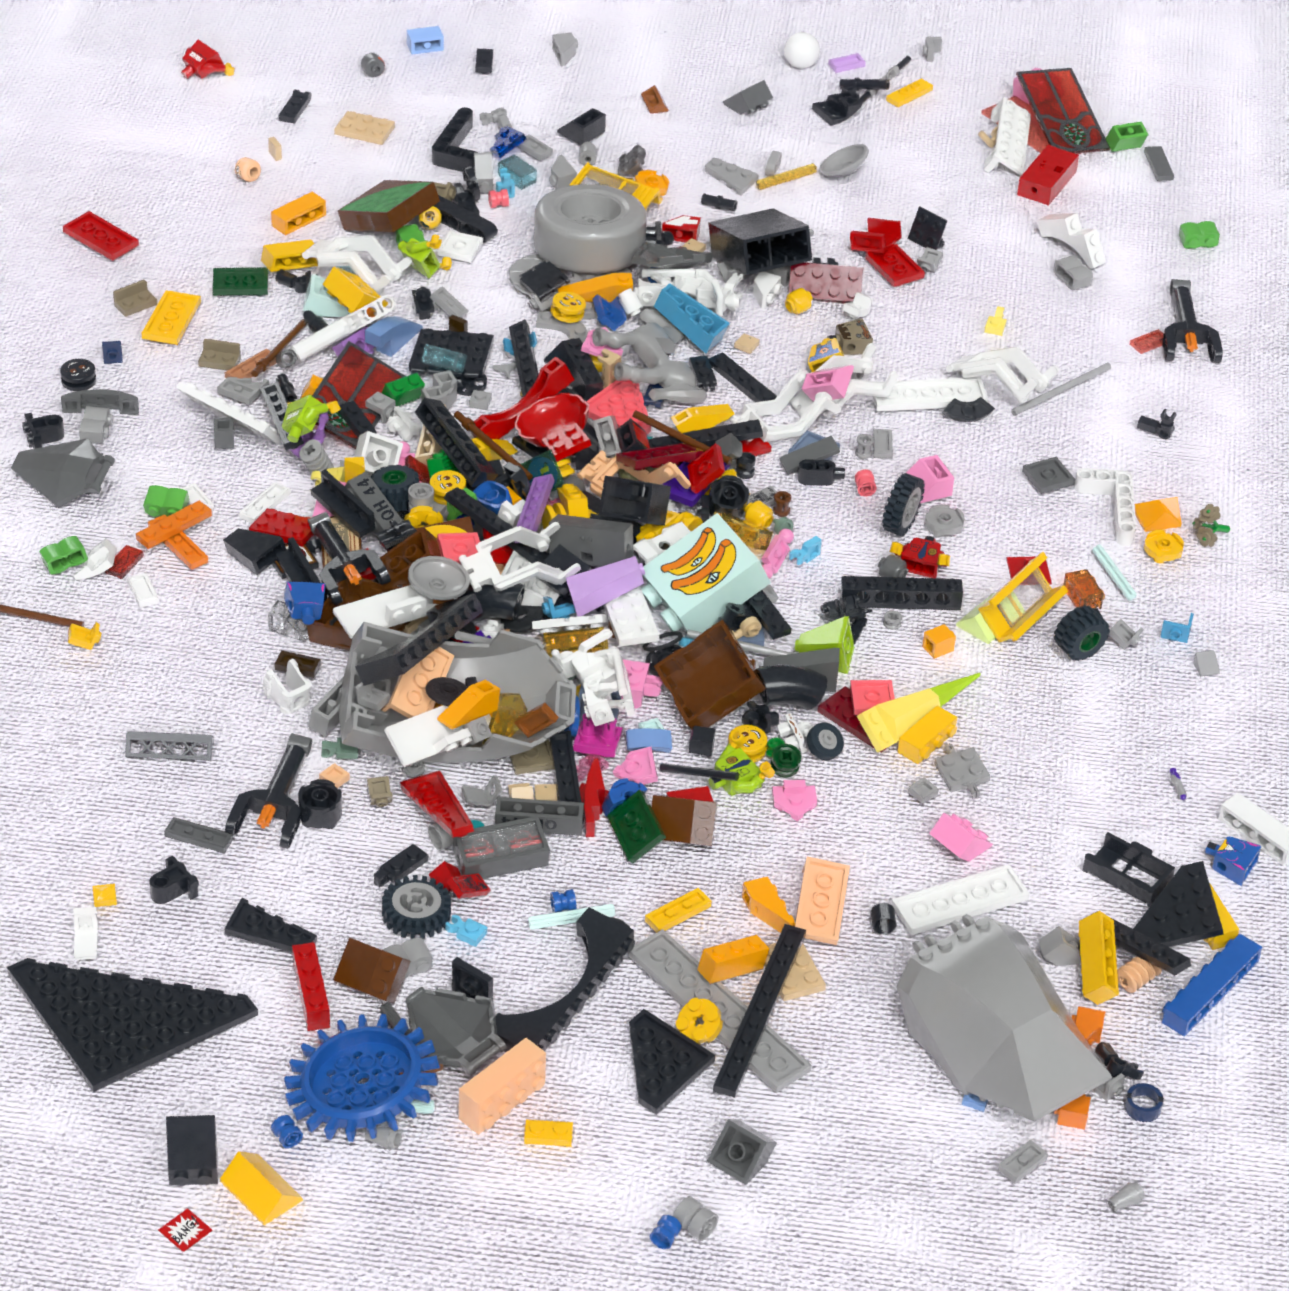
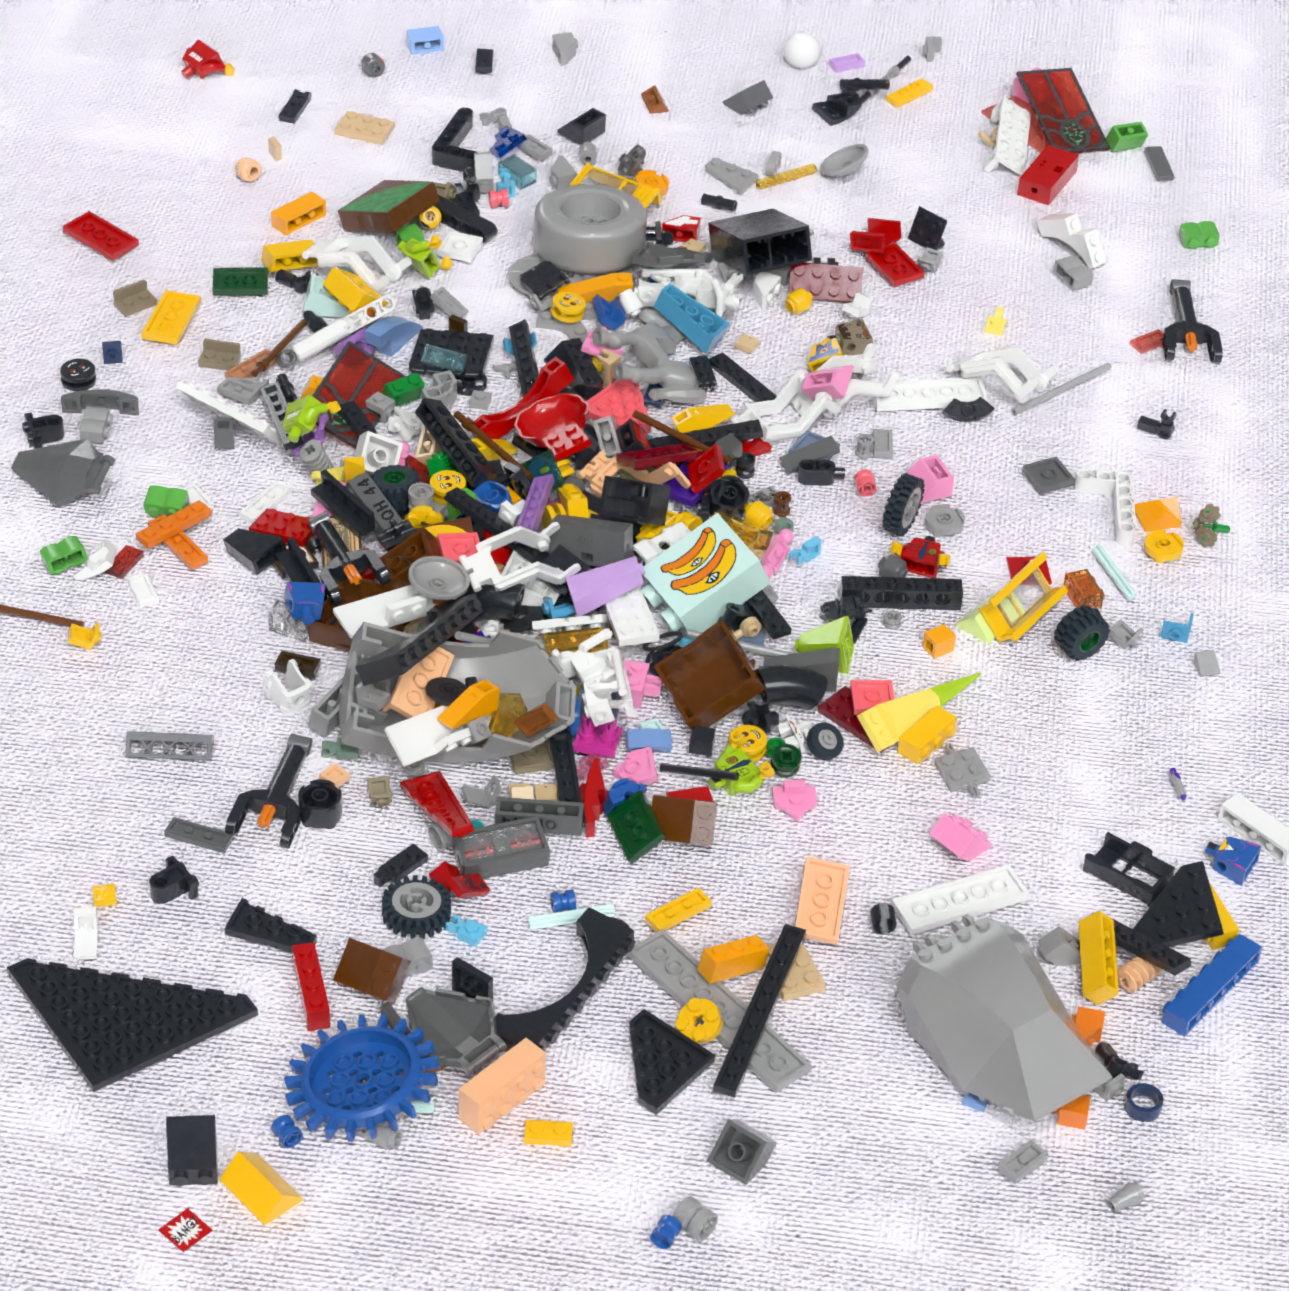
(764, 903): light orange slope -> none
(923, 790): light grey plate -> none

